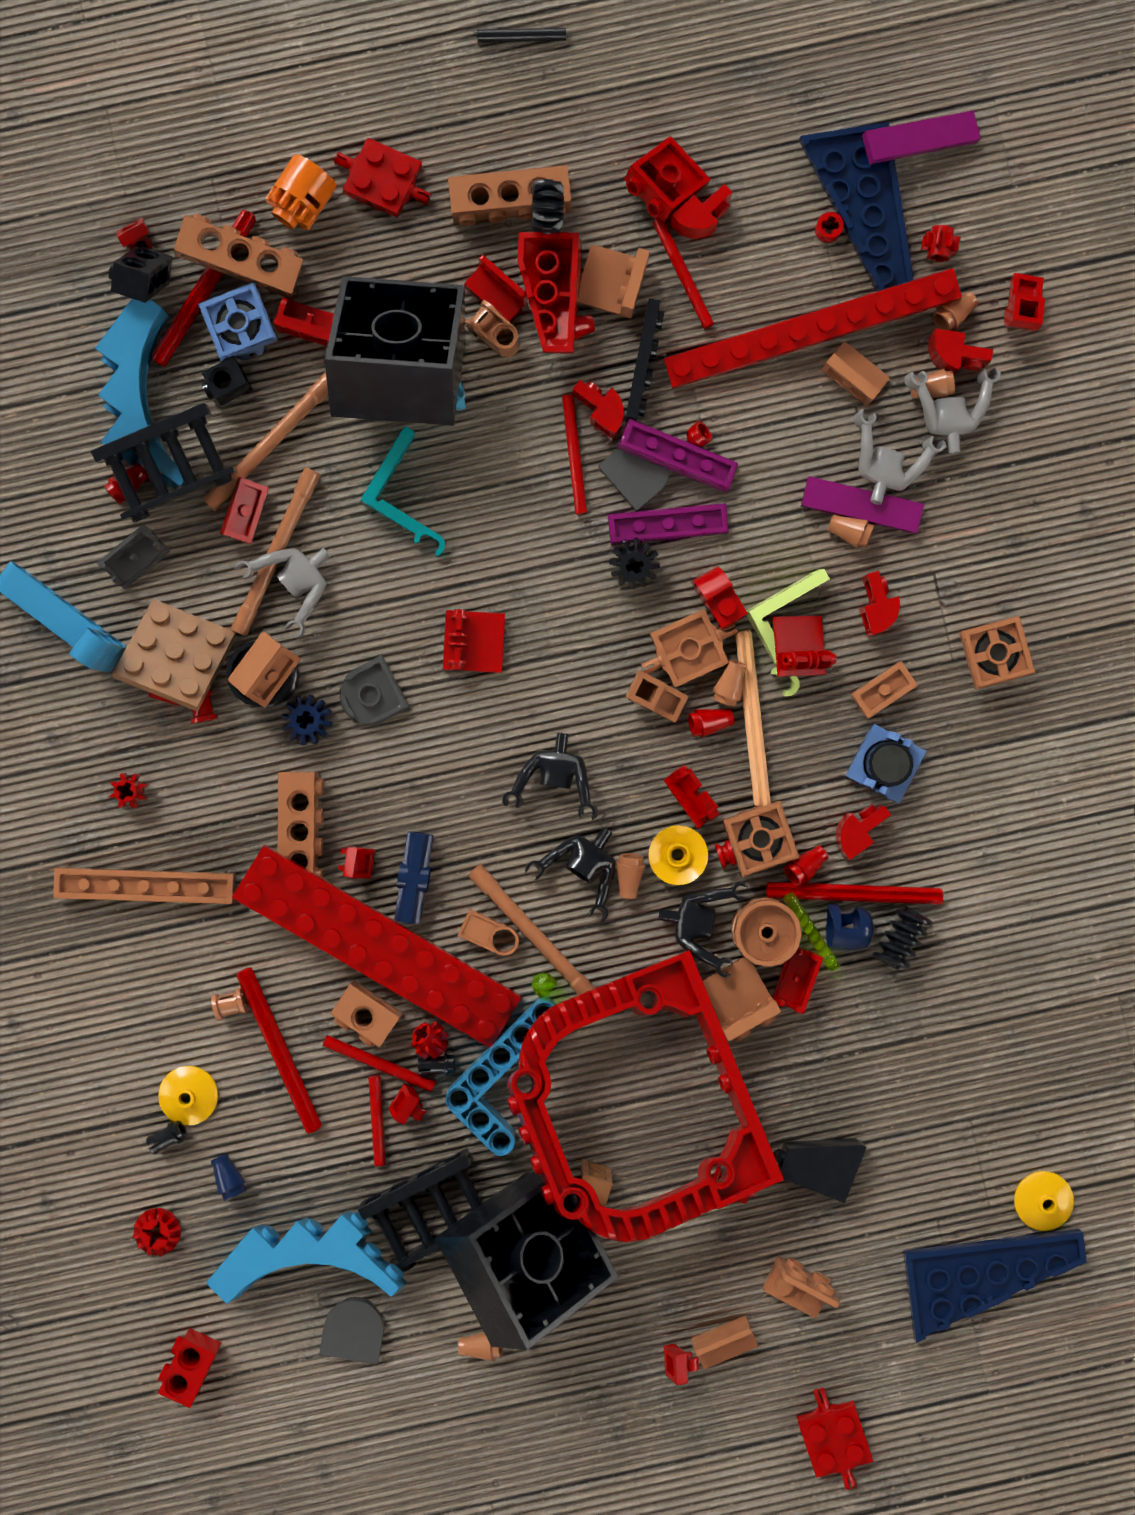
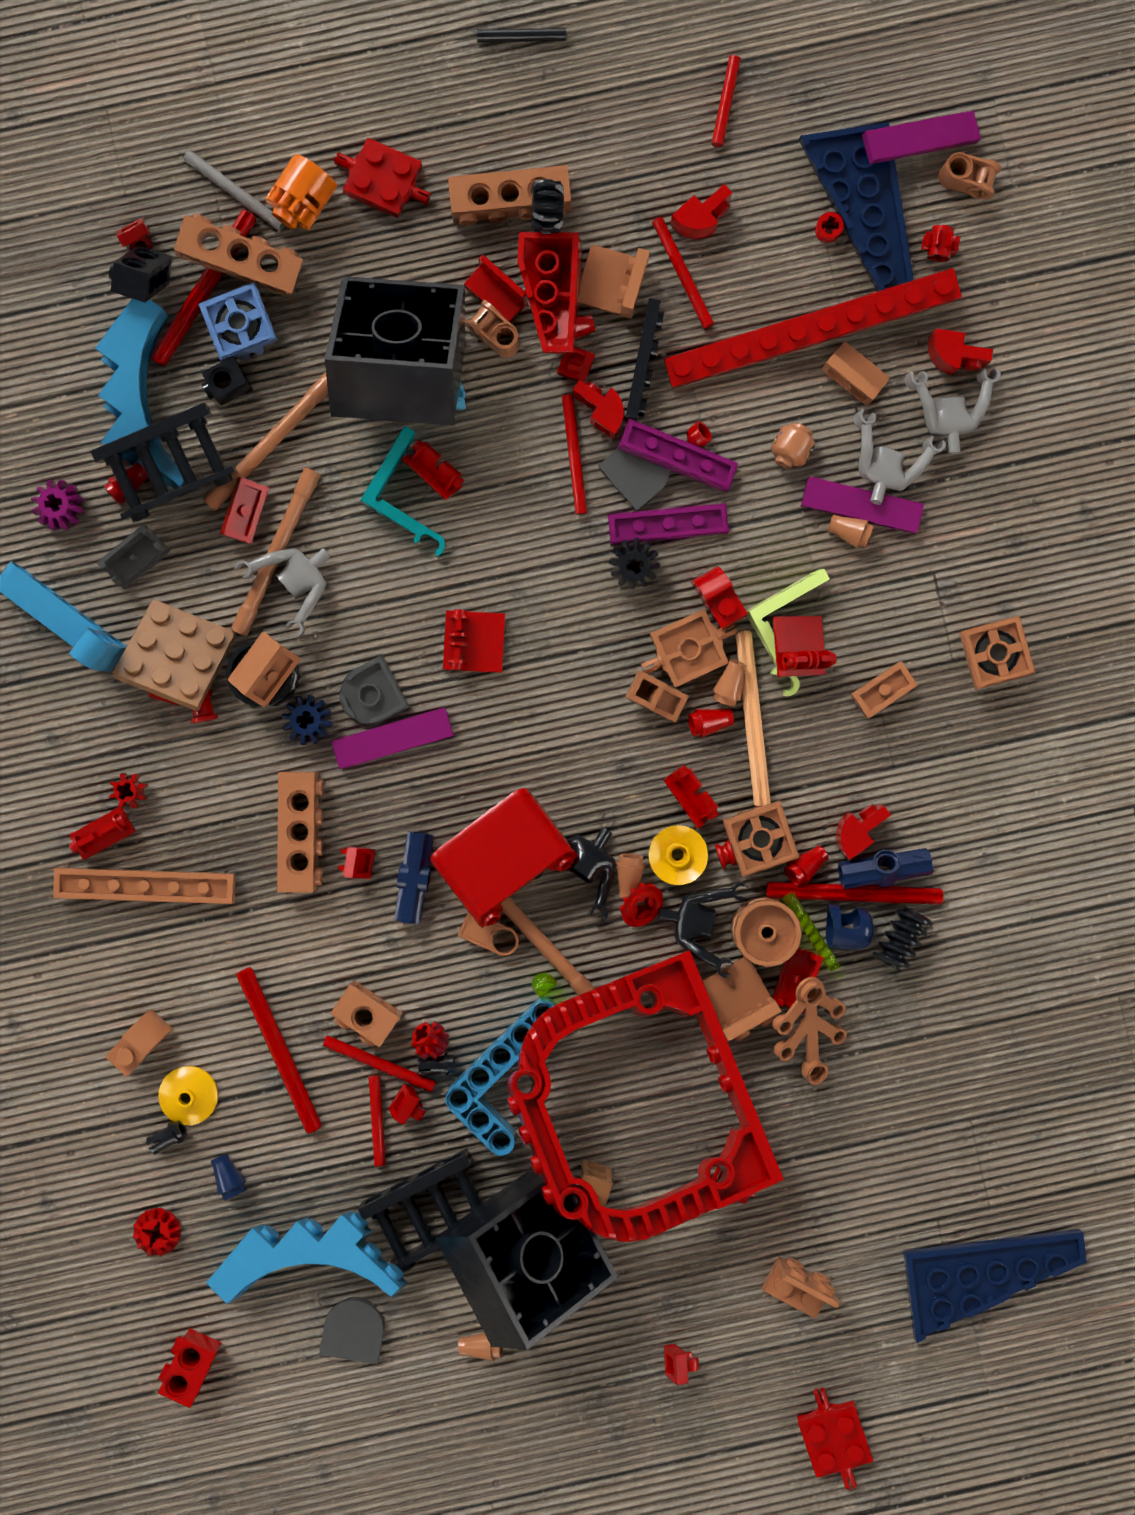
(48, 499): none -> magenta gear
(101, 833): none -> red hinge
(138, 1042): none -> nougat brick
(229, 1004): nougat bush -> none
(232, 189): none -> light grey bar
(303, 321): red hinge -> none
(376, 946): red plate -> none
(392, 738): none -> magenta tile
(442, 477): none -> red hinge
(501, 855): none -> red windscreen
(556, 770): black piece -> none
(576, 365): none -> red tile
(641, 914): none -> red gear
(665, 179): red plate -> none
(724, 1342): nougat panel -> none
(726, 101): none -> red bar
(793, 445): none -> nougat head
(808, 996): none -> nougat plant
(822, 1165): black slope -> none
(881, 611): red brick -> none
(887, 764): piece -> none
(901, 865): none -> dark blue piece
(939, 384): nougat cone -> none
(954, 313): nougat cone -> none
(976, 175): none -> nougat piece
(1025, 303): red brick -> none
(1034, 1191): yellow dish -> none

